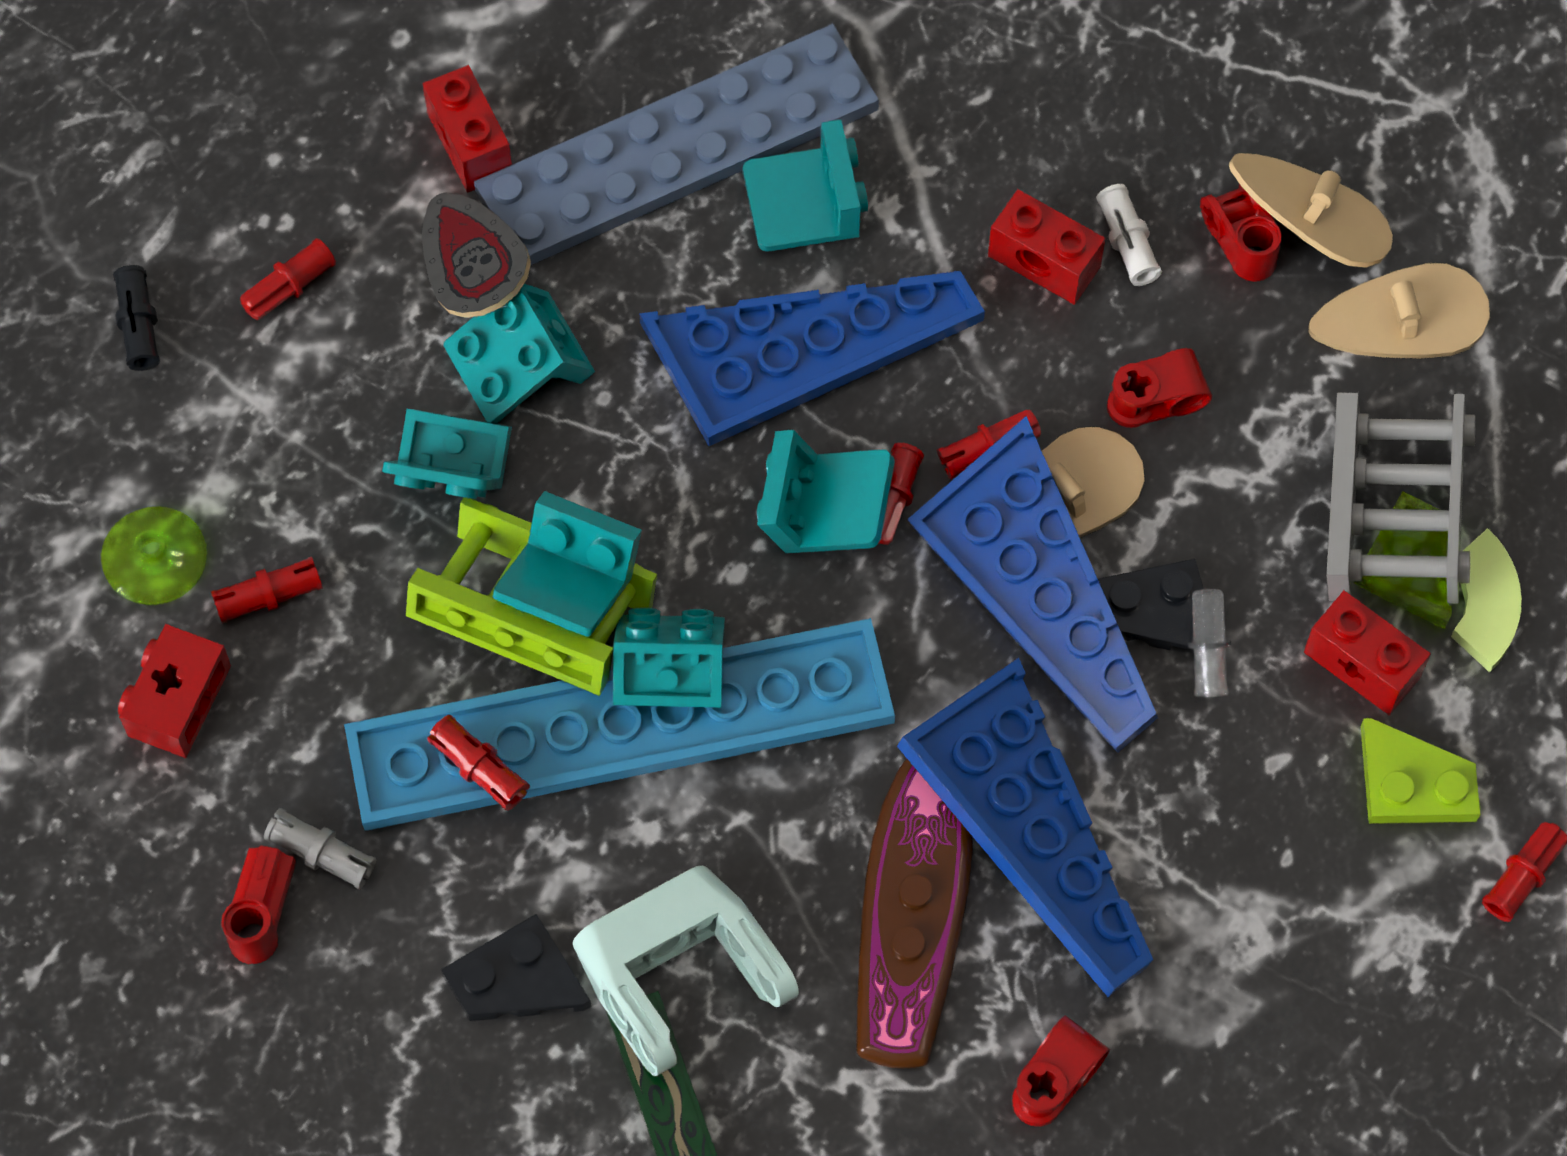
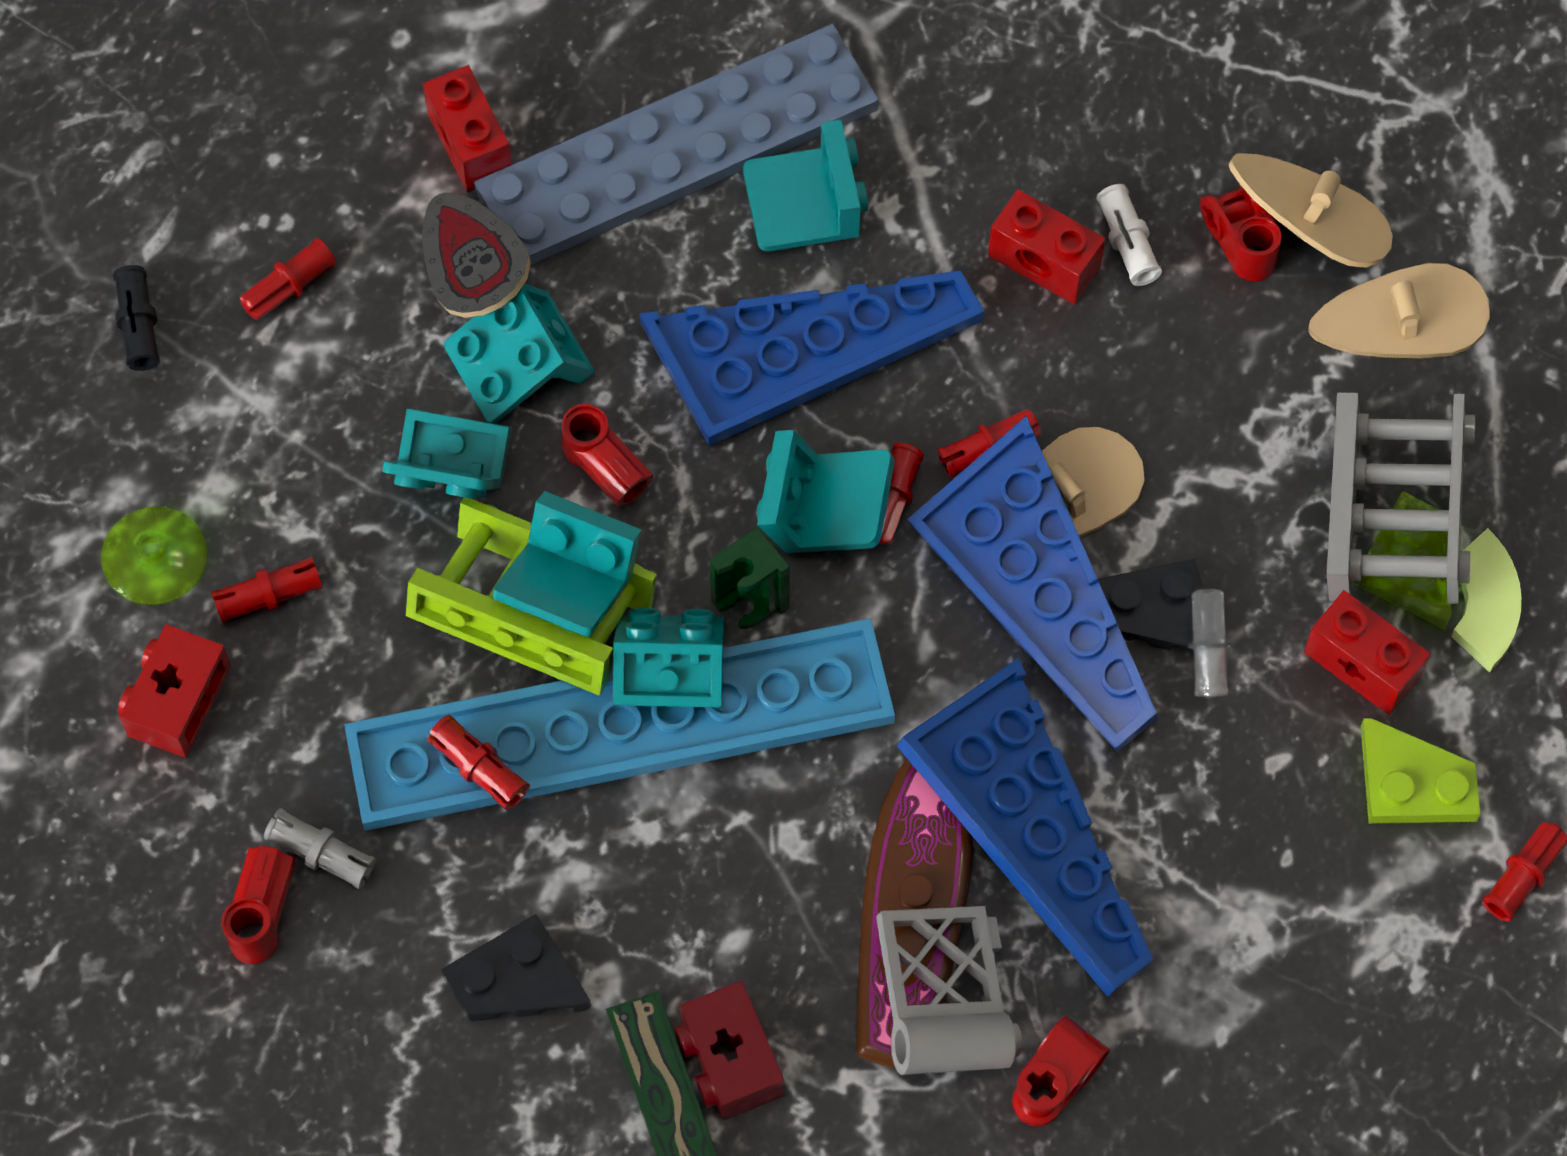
(605, 457): none -> red piece
(658, 929): light aqua connector -> none
(729, 1019): none -> dark red brick
(750, 572): none -> dark green hinge
(955, 1033): none -> light grey piece
(1159, 388): red piece -> none

